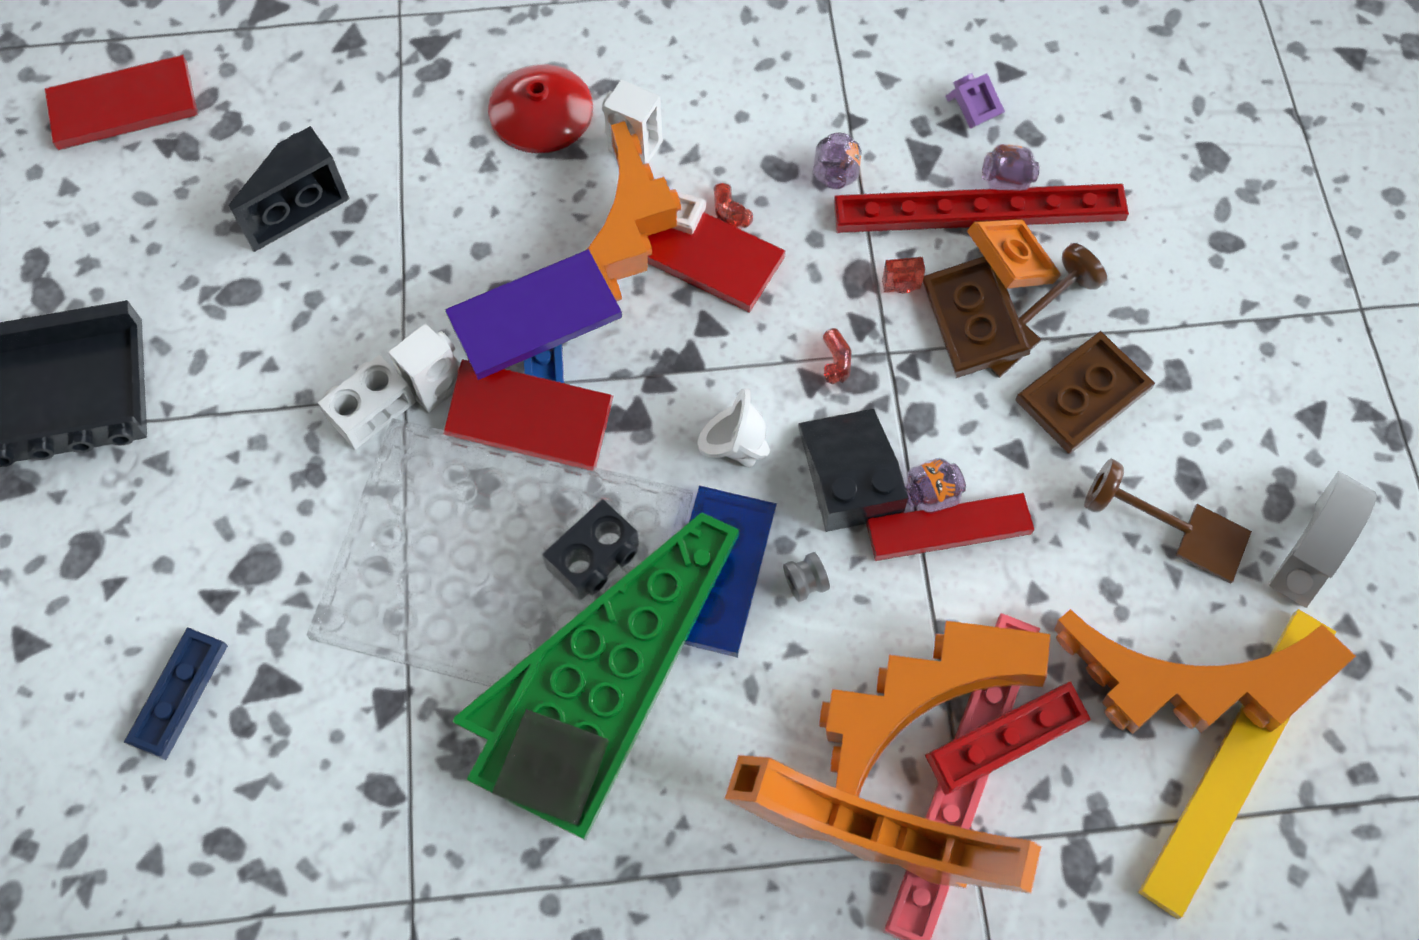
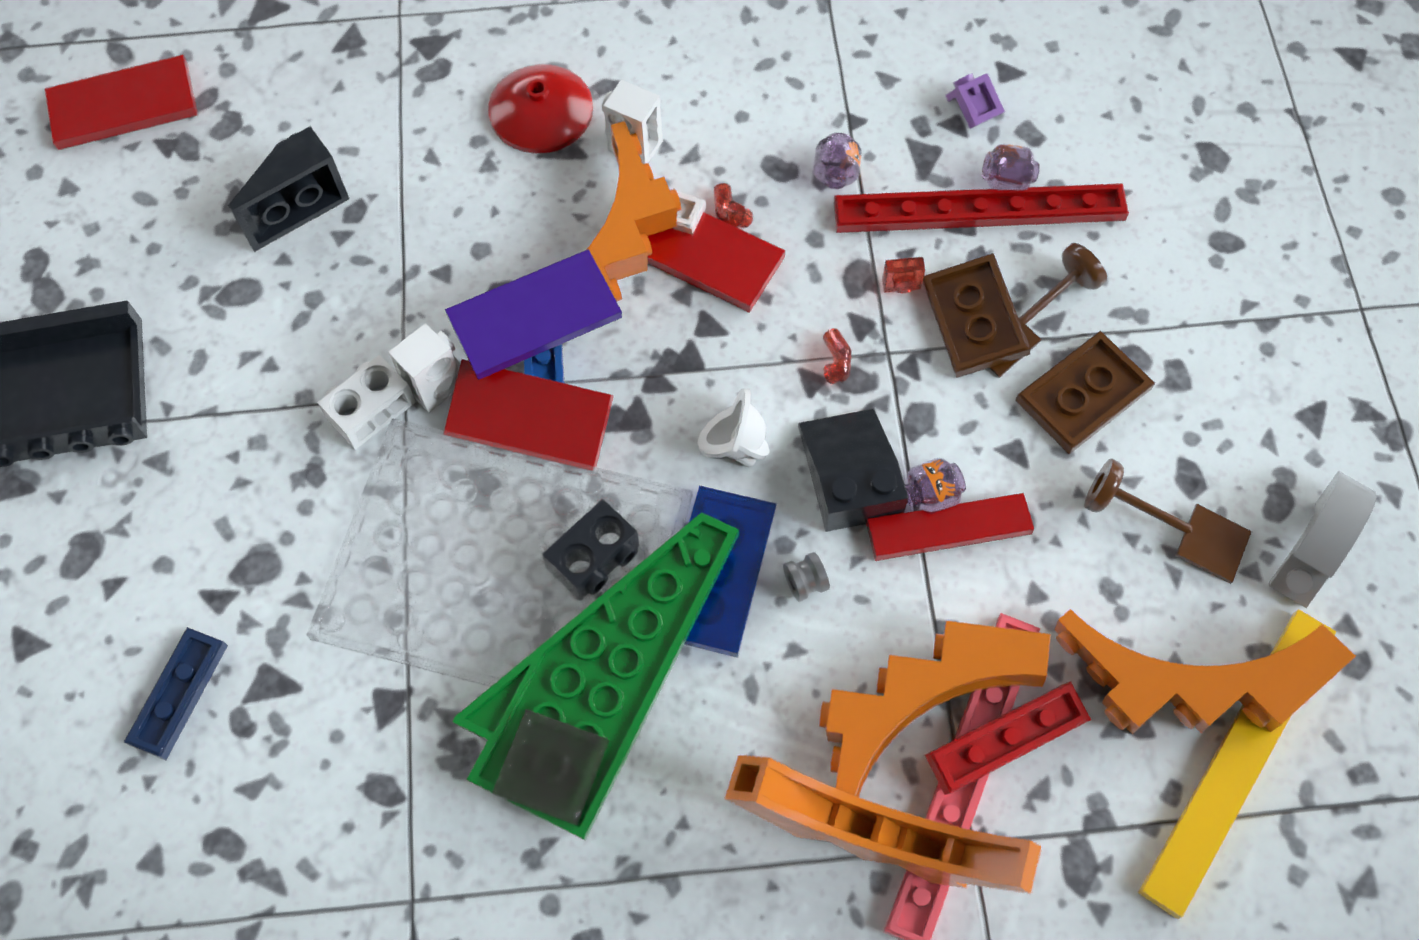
(1014, 253): orange tile -> none

